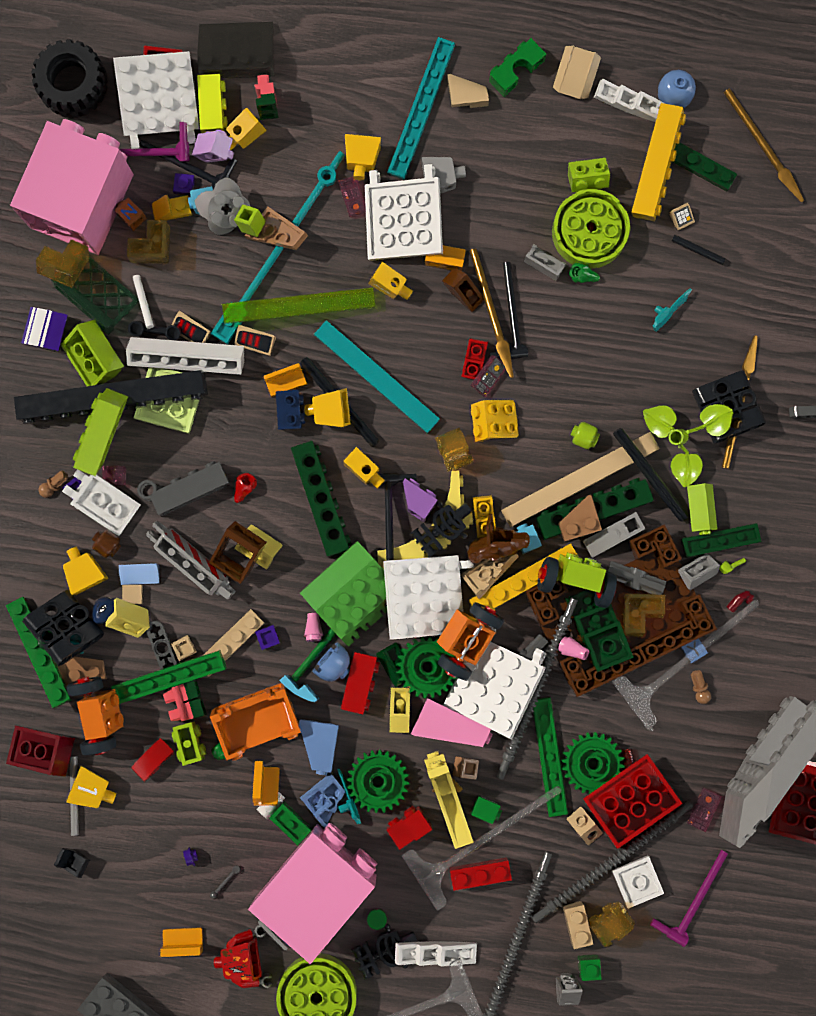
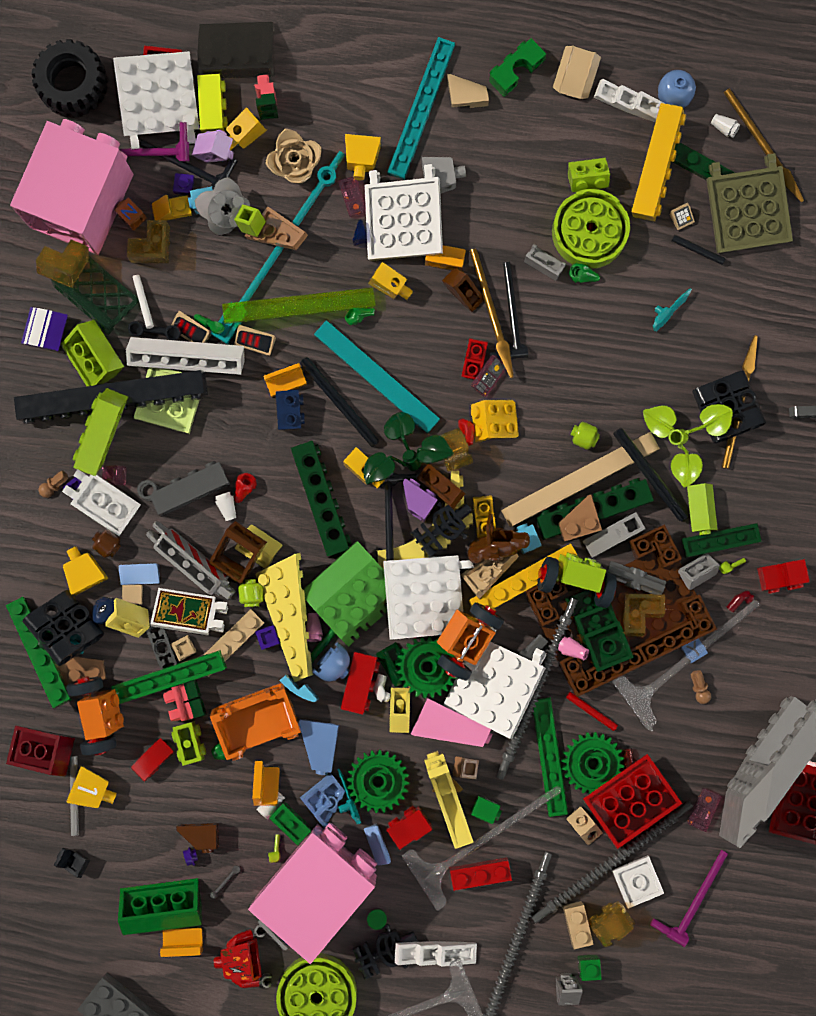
(160, 907): none -> green slope
(187, 612): none -> tile
(201, 836): none -> reddish brown slope
(215, 327): none -> green piece
(226, 505): none -> white cone
(251, 593): none -> lime head
(275, 856): none -> lime hand
(288, 612): none -> light yellow wing
(290, 145): none -> tan brick
(330, 409): yellow torso -> none
(356, 315): none -> green animal
(360, 234): none -> clear blue slope
(377, 844): none -> light blue slope
(379, 689): none -> white arm
(401, 424): none -> dark green plant
(441, 486): none -> reddish brown plate
(467, 429): none -> red animal
(591, 711): none -> red bar
(726, 125): none -> white cone
(749, 207): none -> olive plate
(787, 574): none -> red brick

